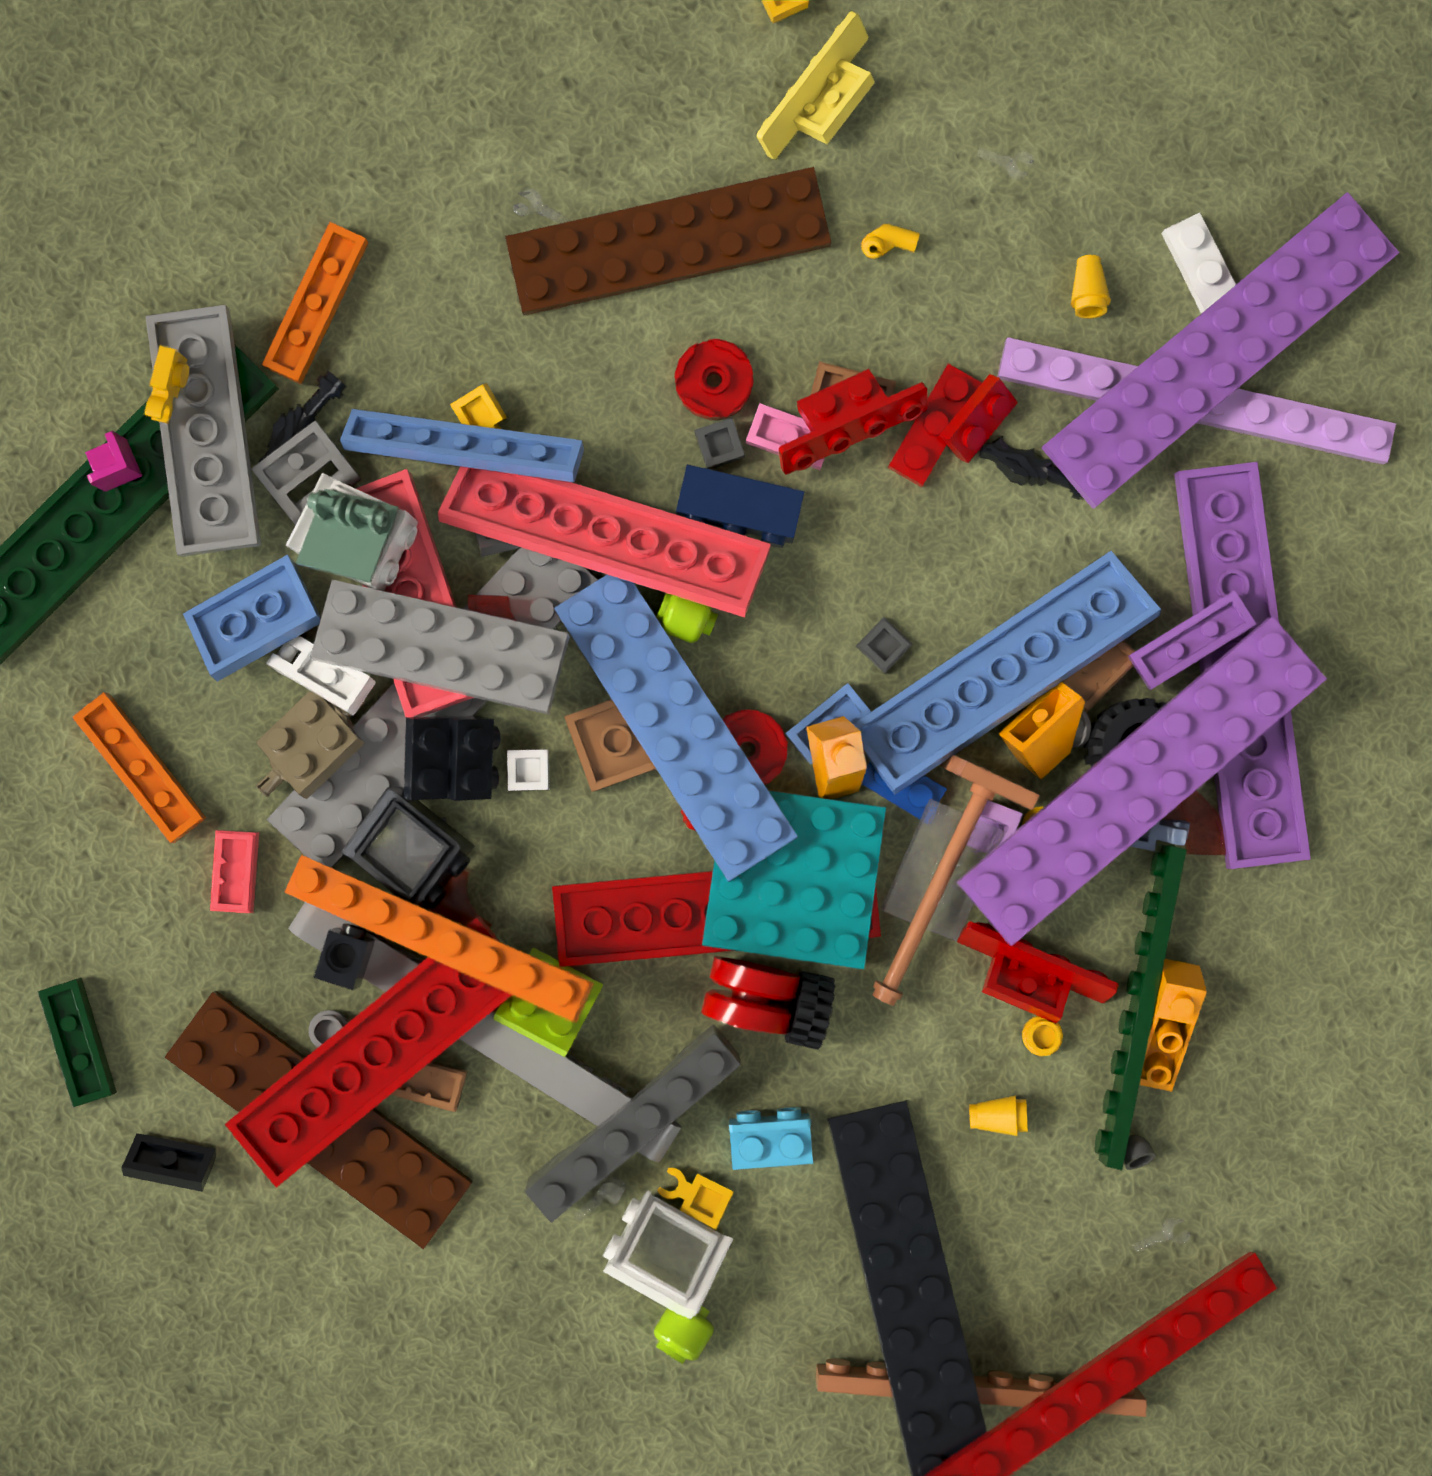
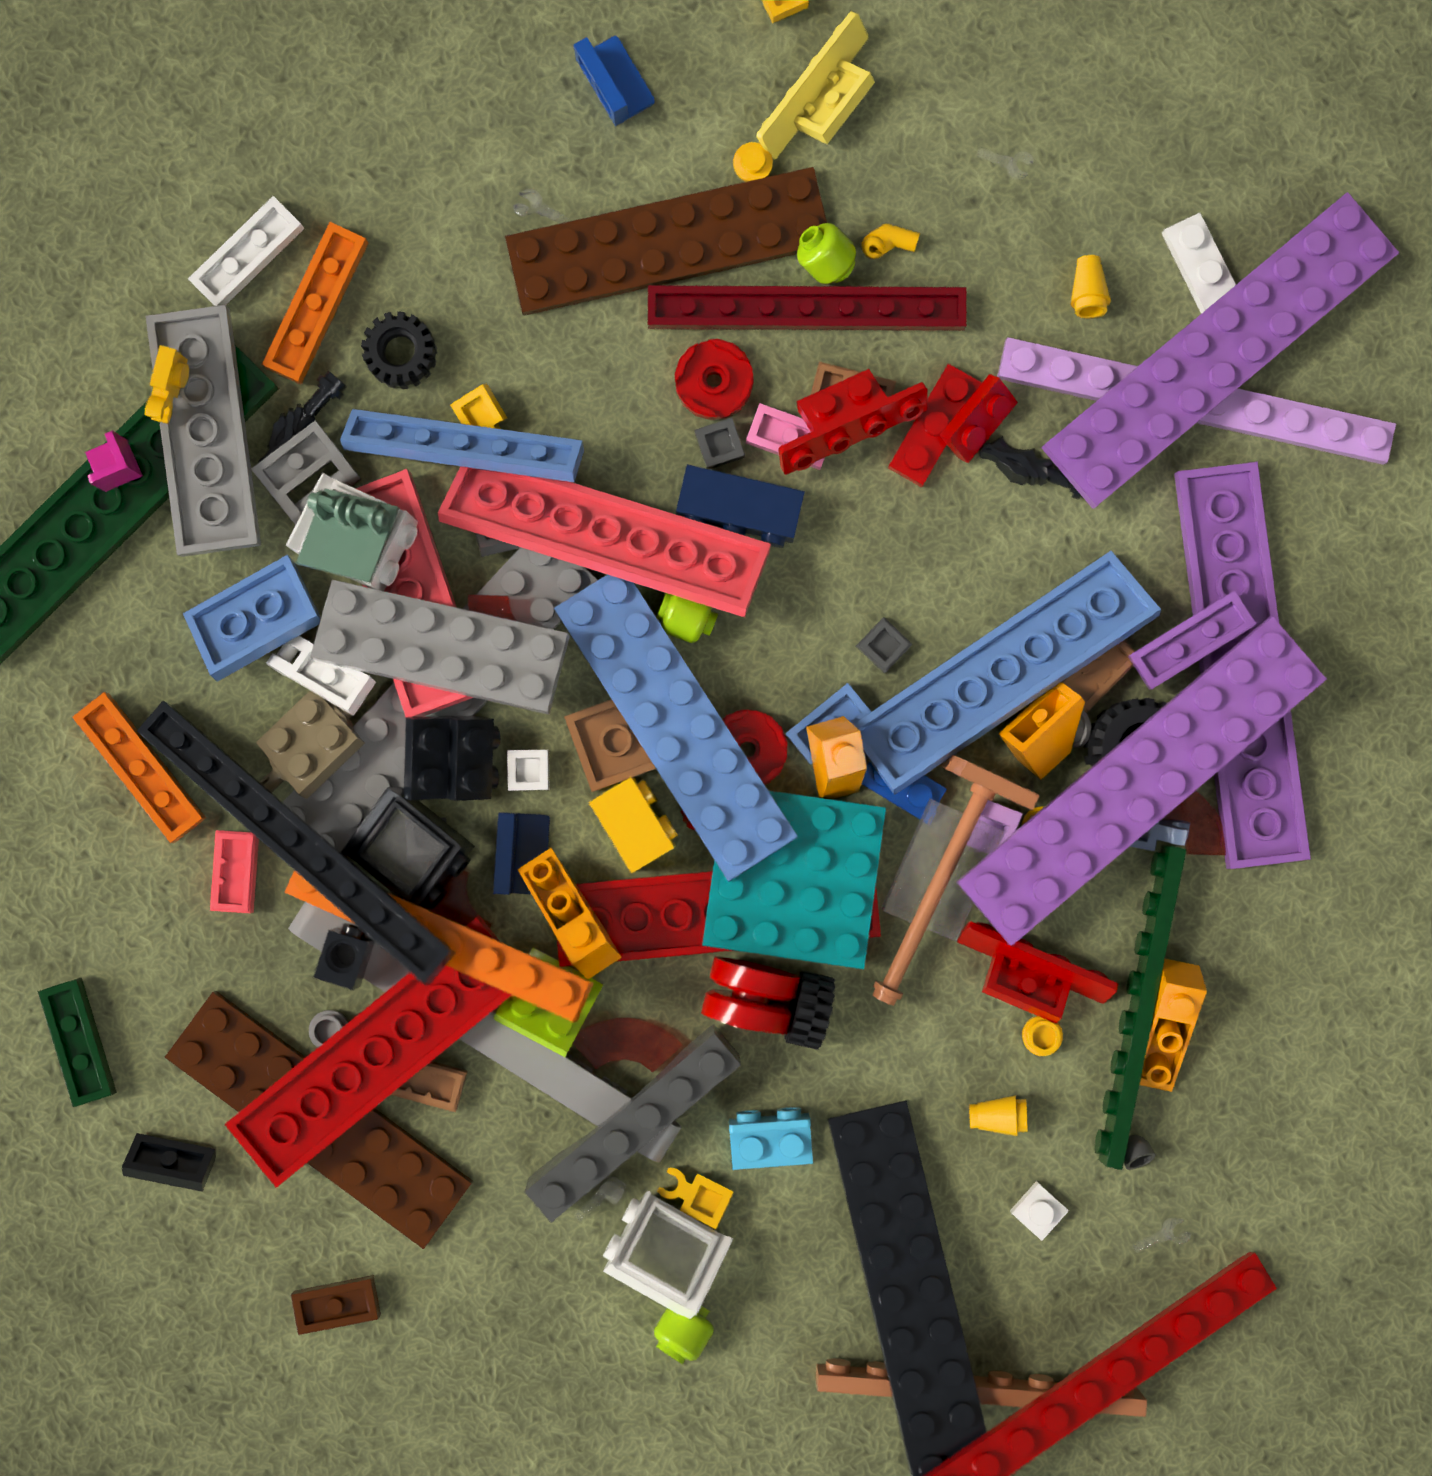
(246, 253): none -> white plate
(297, 843): none -> black plate
(335, 1305): none -> reddish brown plate
(383, 333): none -> black tyre
(518, 842): none -> dark blue panel
(569, 914): none -> light orange slope
(613, 78): none -> blue panel
(628, 1040): none -> clear red tile
(633, 823): none -> yellow brick
(752, 162): none -> yellow plate
(807, 308): none -> dark red plate
(826, 253): none -> lime head
(1039, 1210): none -> white plate

